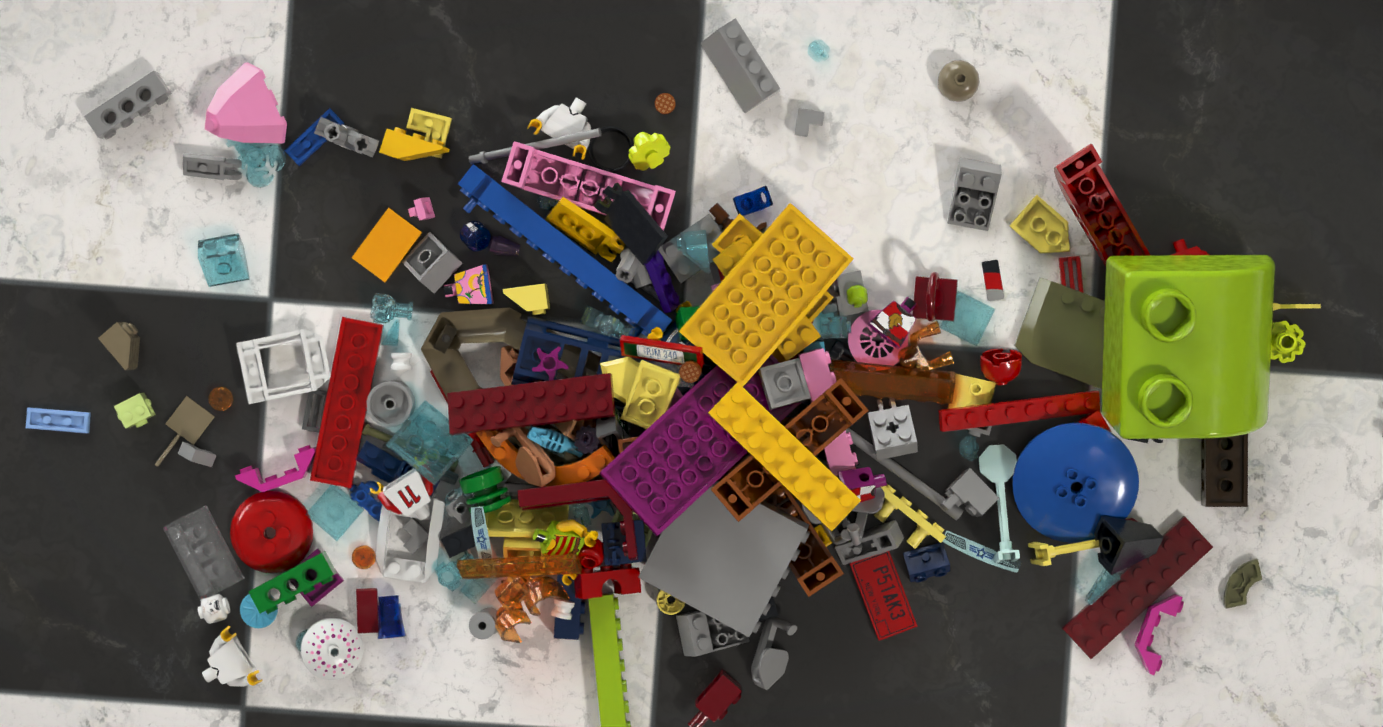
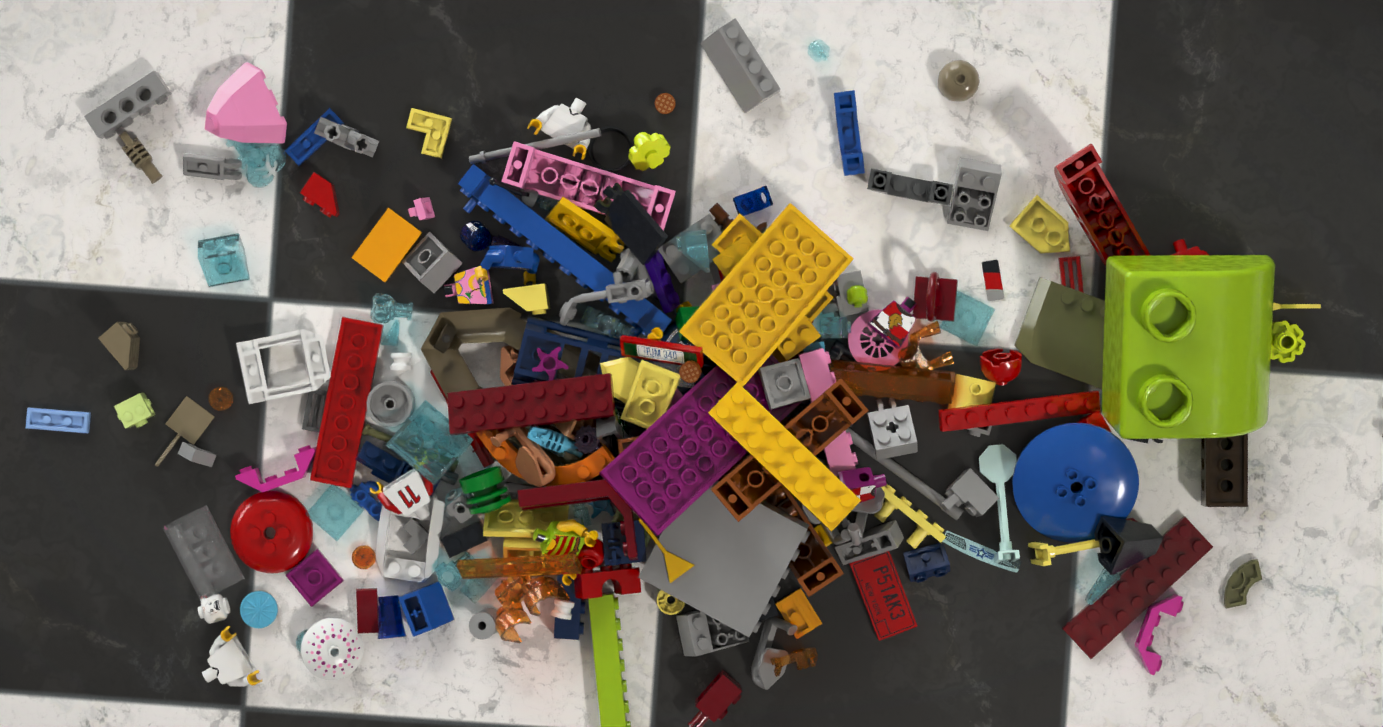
(140, 157): none -> dark tan hinge
(261, 594): green brick -> none
(322, 193): none -> red slope
(406, 147): yellow slope -> none
(426, 608): none -> blue slope
(480, 533): clear light blue sticker -> none
(510, 258): none -> blue torso
(527, 196): none -> hinge
(617, 292): none -> light grey piece
(675, 565): none -> yellow piece
(798, 656): none -> clear orange piece
(799, 612): none -> light orange plate
(805, 118): light grey piece -> none
(848, 133): none -> blue slope
(909, 187): none -> dark grey slope
(969, 448): clear light blue plate -> none

